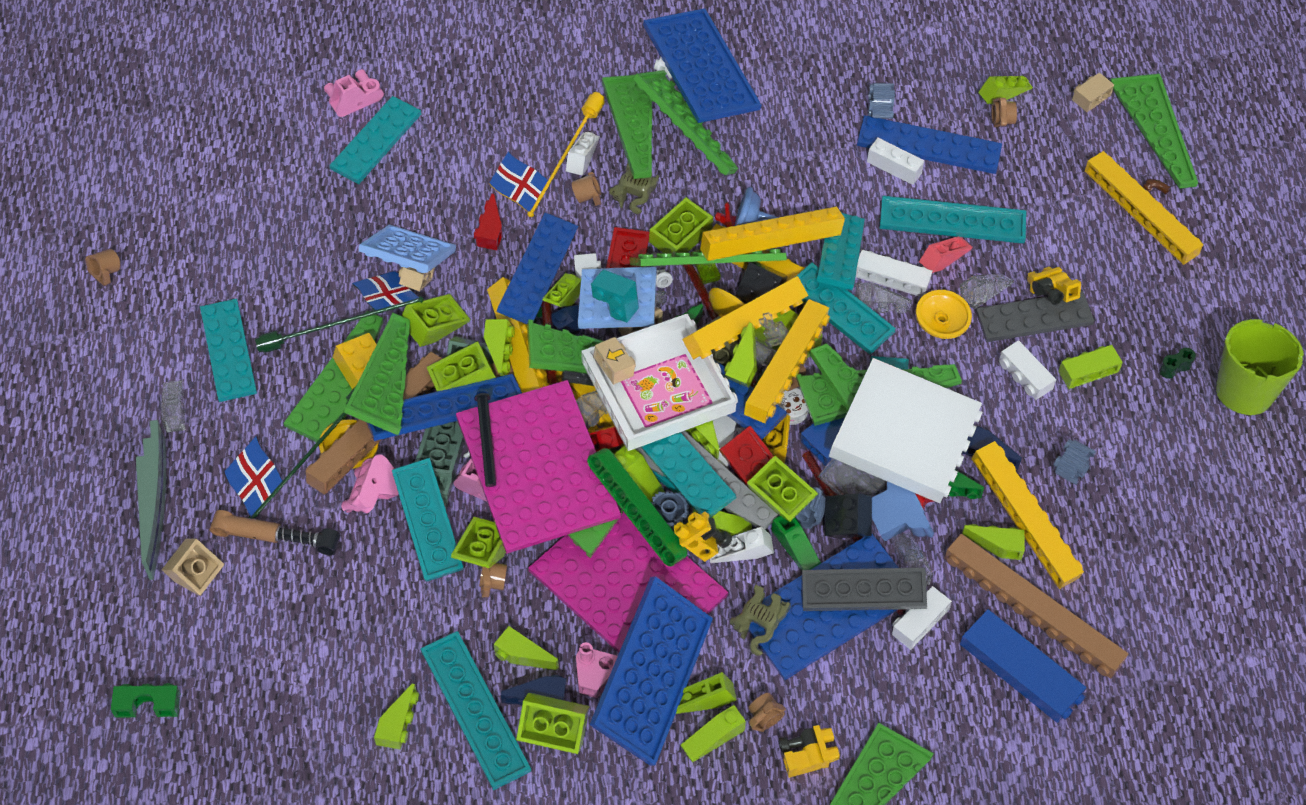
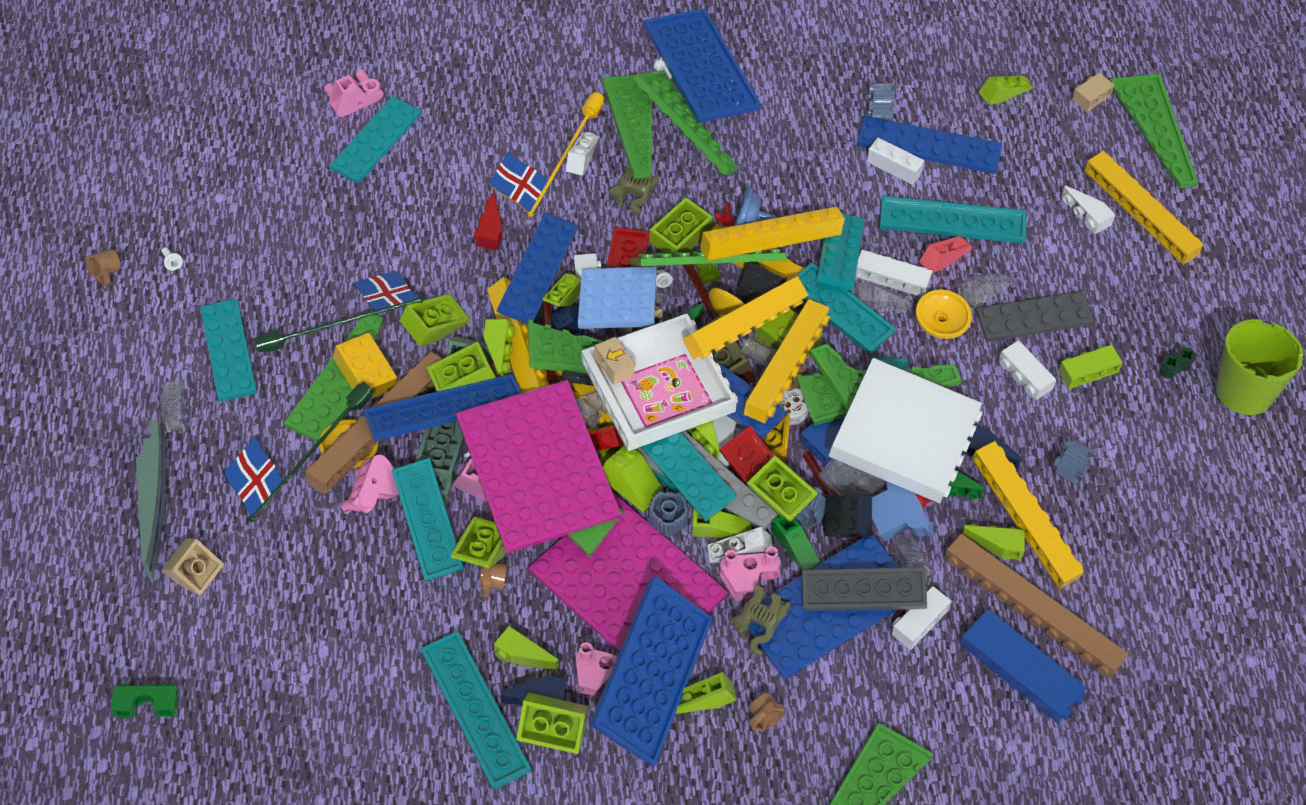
(171, 259): none -> white plate
(227, 524): piece -> none
(381, 386): bright green wing -> none
(393, 723): lime slope -> none
(407, 248): light blue plate -> none
(415, 279): tan brick -> none
(486, 438): black axle -> none
(587, 189): medium nougat piece -> none
(618, 294): teal slope -> none
(637, 506): green beam -> none
(701, 534): yellow hips -> none
(714, 733): lime slope -> none
(743, 572): none -> bright pink piece
(744, 362): lime slope -> none
(774, 332): clear piece -> none
(813, 753): yellow hips -> none
(1003, 112): medium nougat piece -> none
(1054, 284): yellow hips -> none
(1091, 211): none -> white slope
(1159, 185): reddish brown arm -> none

